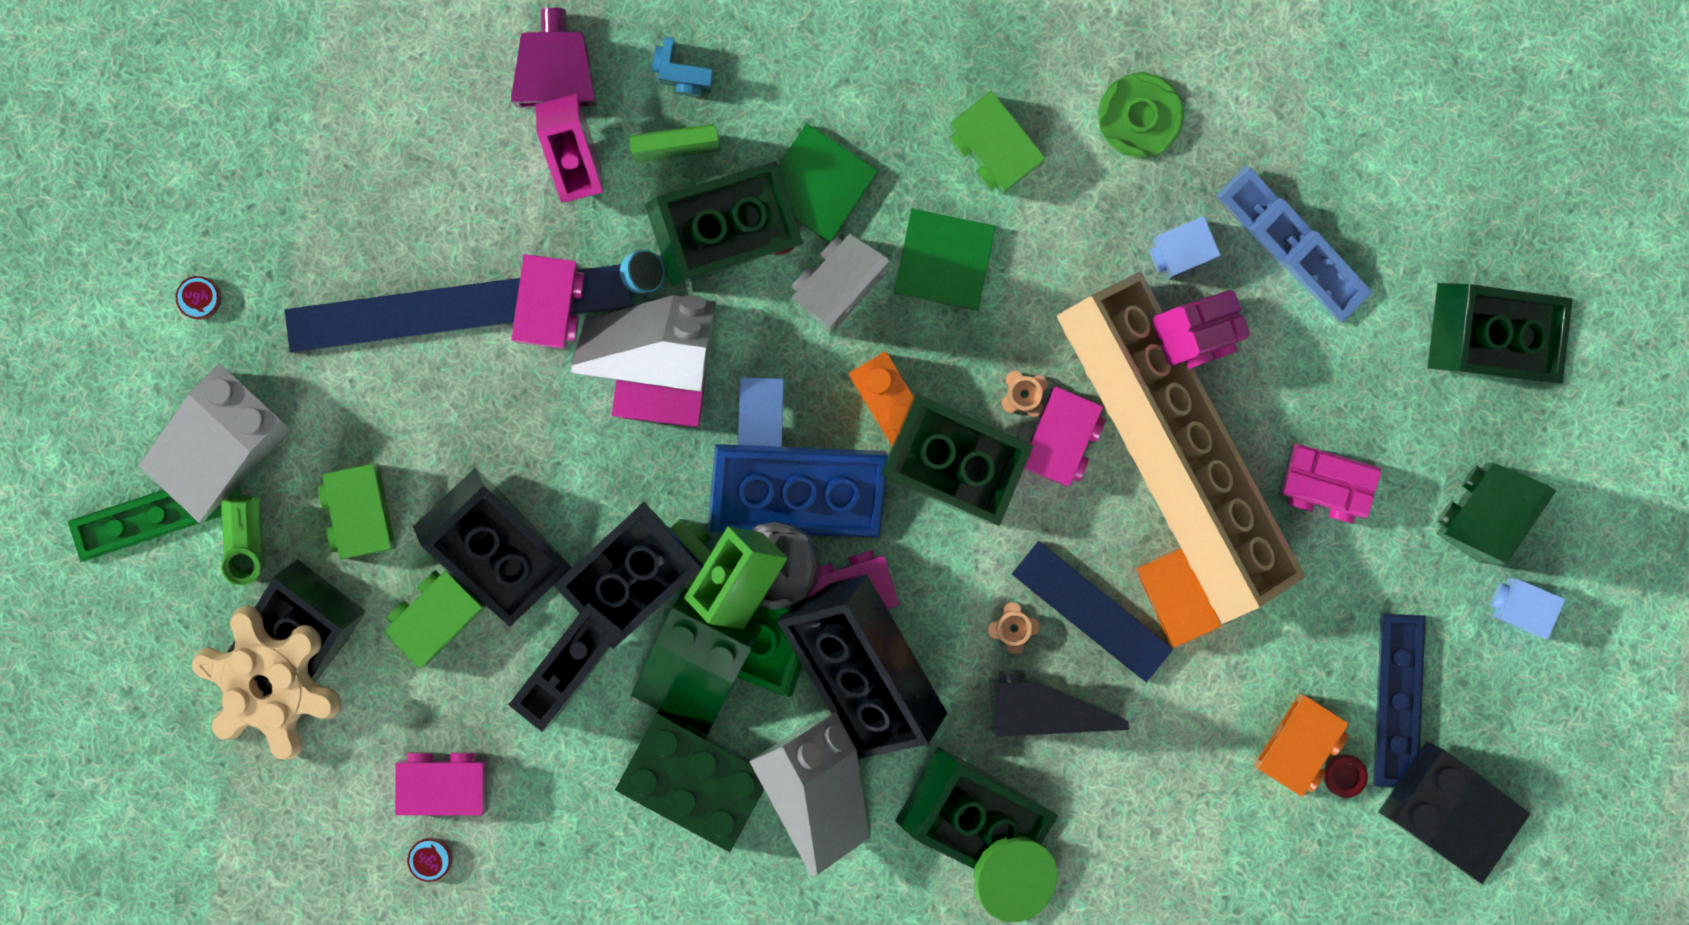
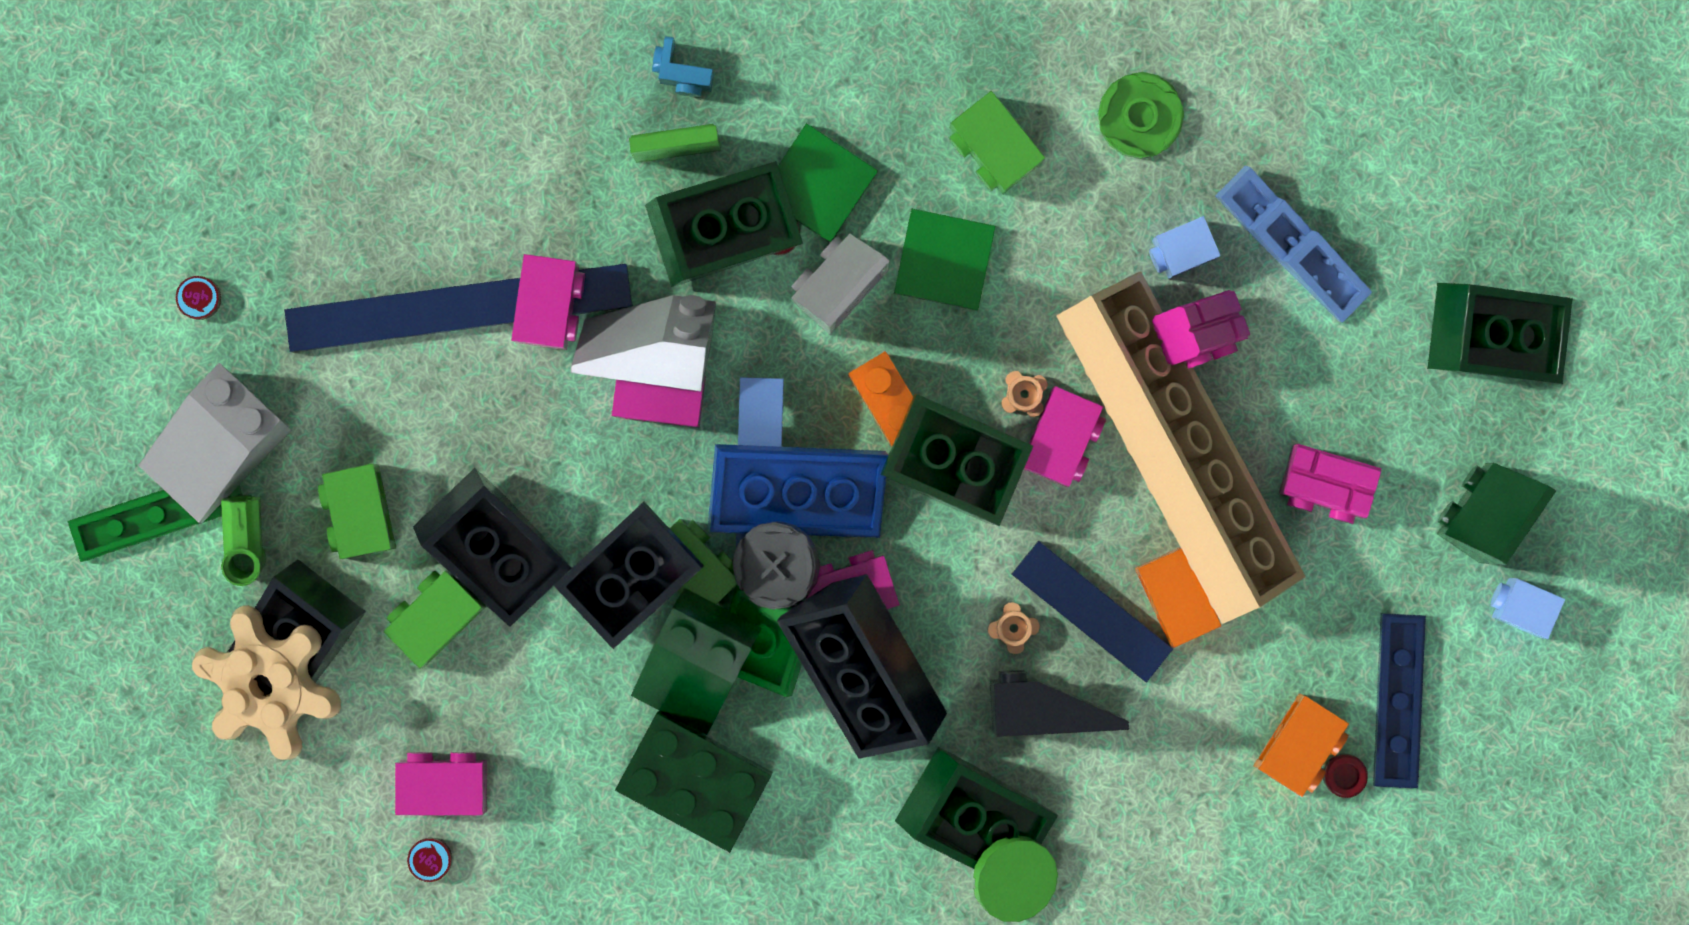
(552, 64): magenta torso -> none
(566, 668): black slope -> none
(569, 148): dark pink brick -> none
(642, 272): tile -> none
(735, 578): bright green brick -> none
(816, 791): light grey slope -> none
(1454, 811): black slope -> none

